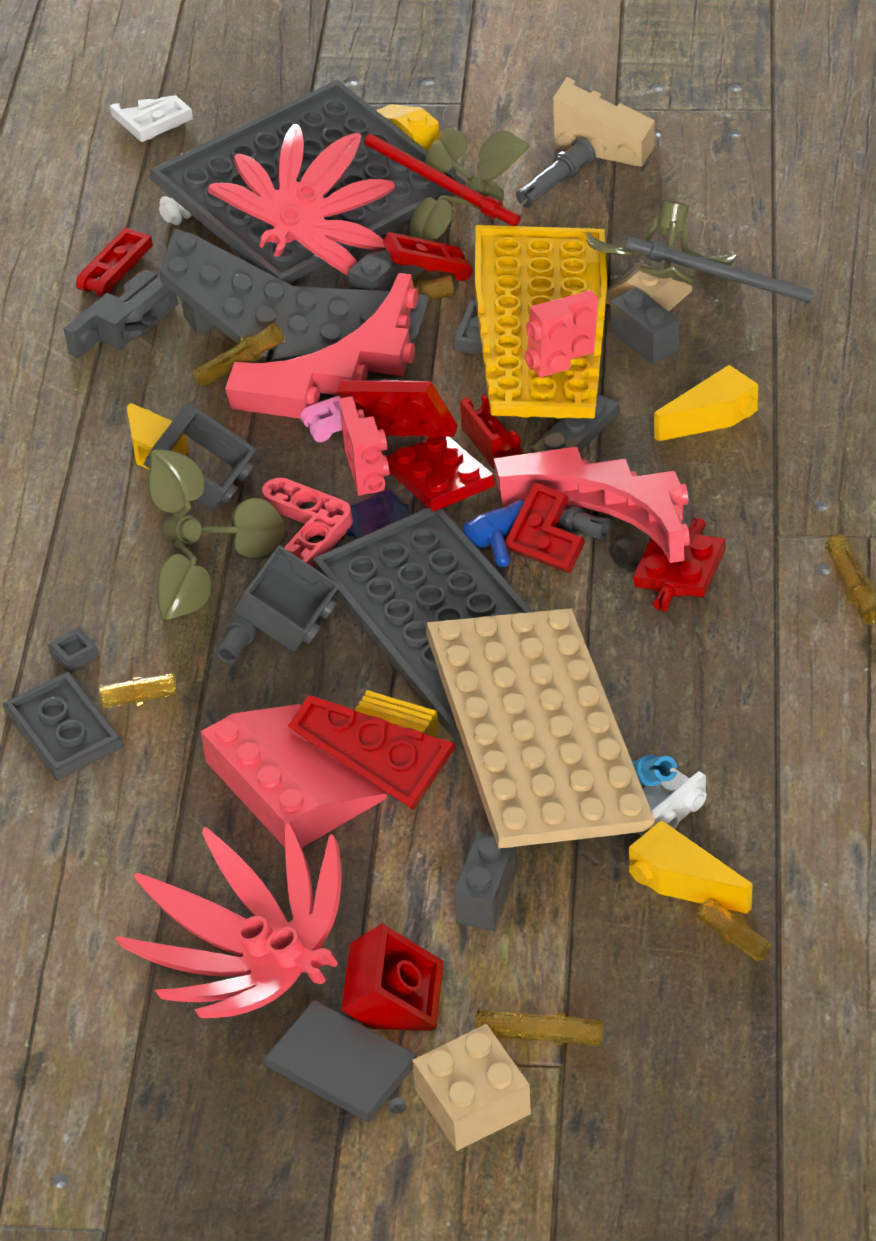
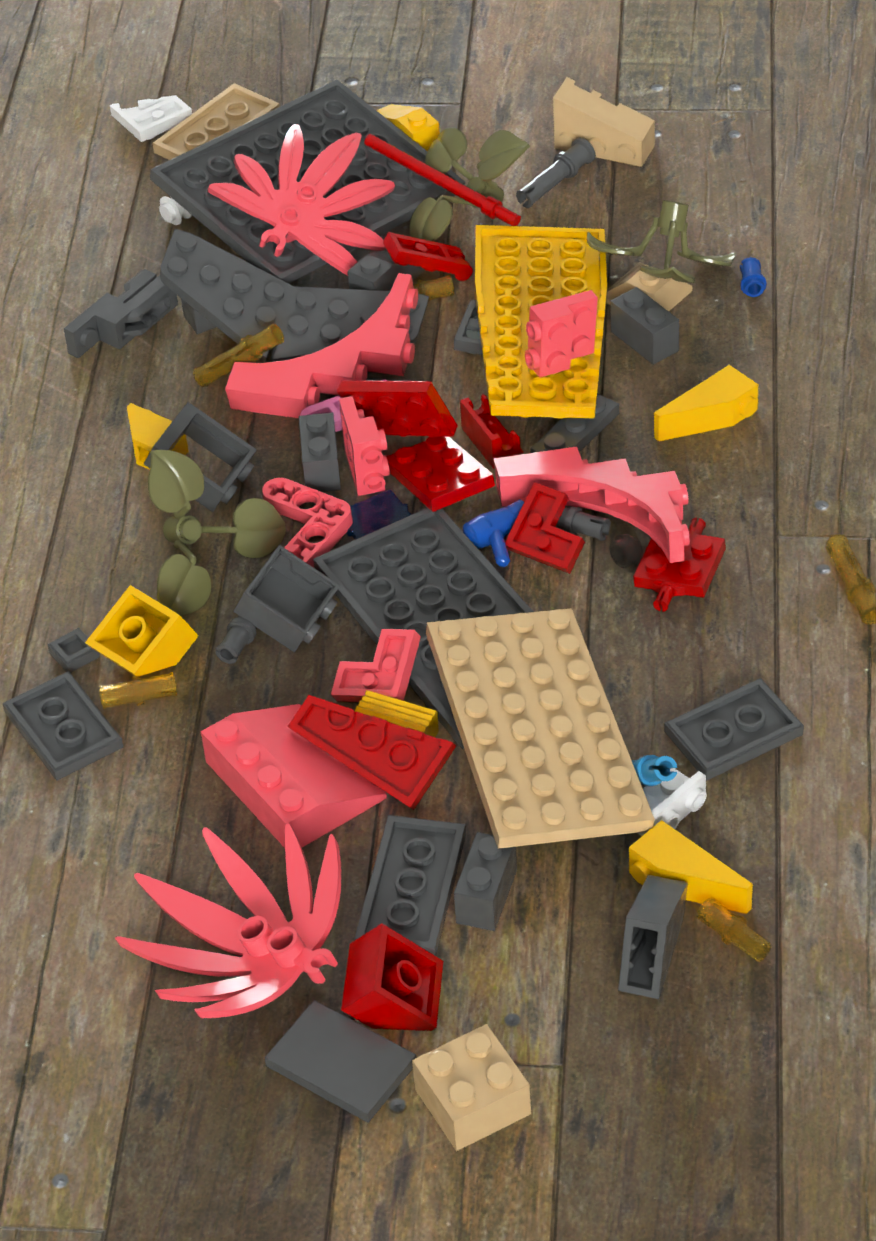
(114, 262): red plate -> none
(142, 634): none -> yellow slope
(220, 115): none -> tan plate
(319, 452): none -> dark grey brick
(386, 674): none -> coral plate
(413, 879): none -> dark grey plate
(546, 1028): clear yellow pin -> none
(651, 935): none -> dark grey slope
(658, 251): dark grey bar -> none
(733, 728): none -> dark grey tile
(752, 281): none -> blue pin

